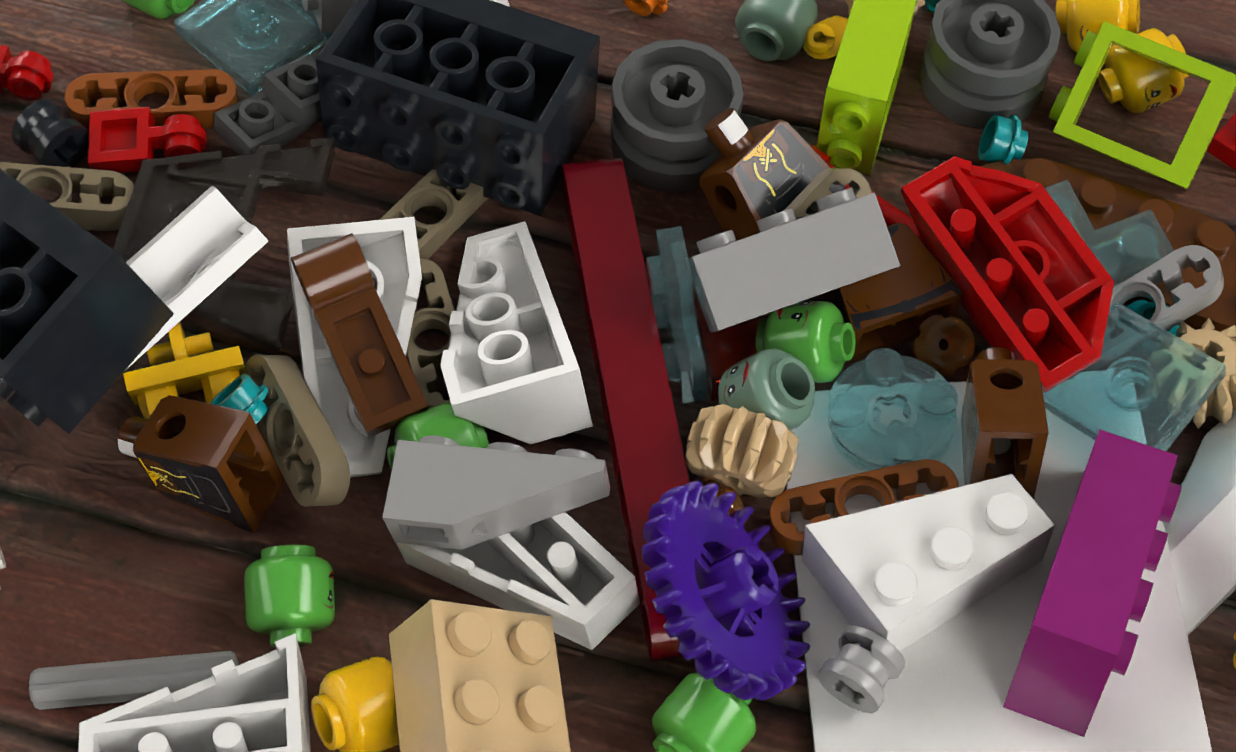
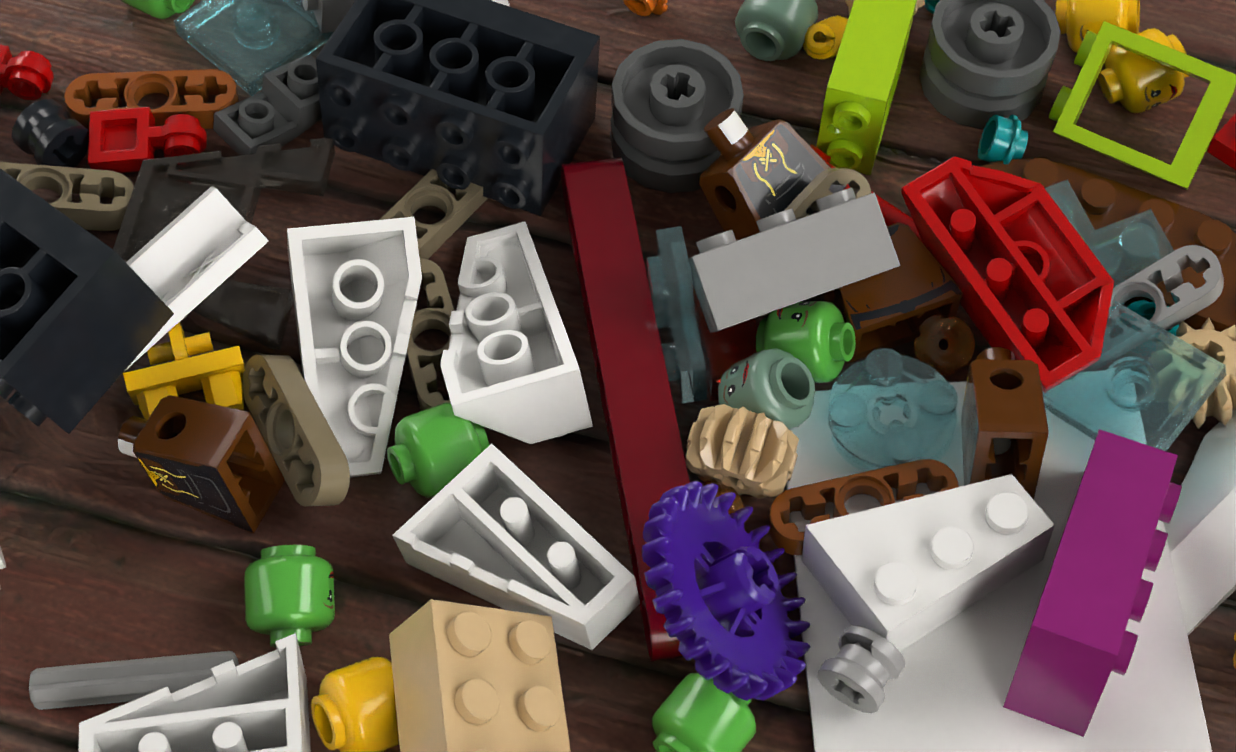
(244, 396): teal plate -> none
(359, 334): reddish brown plate -> none
(472, 494): light grey slope -> none

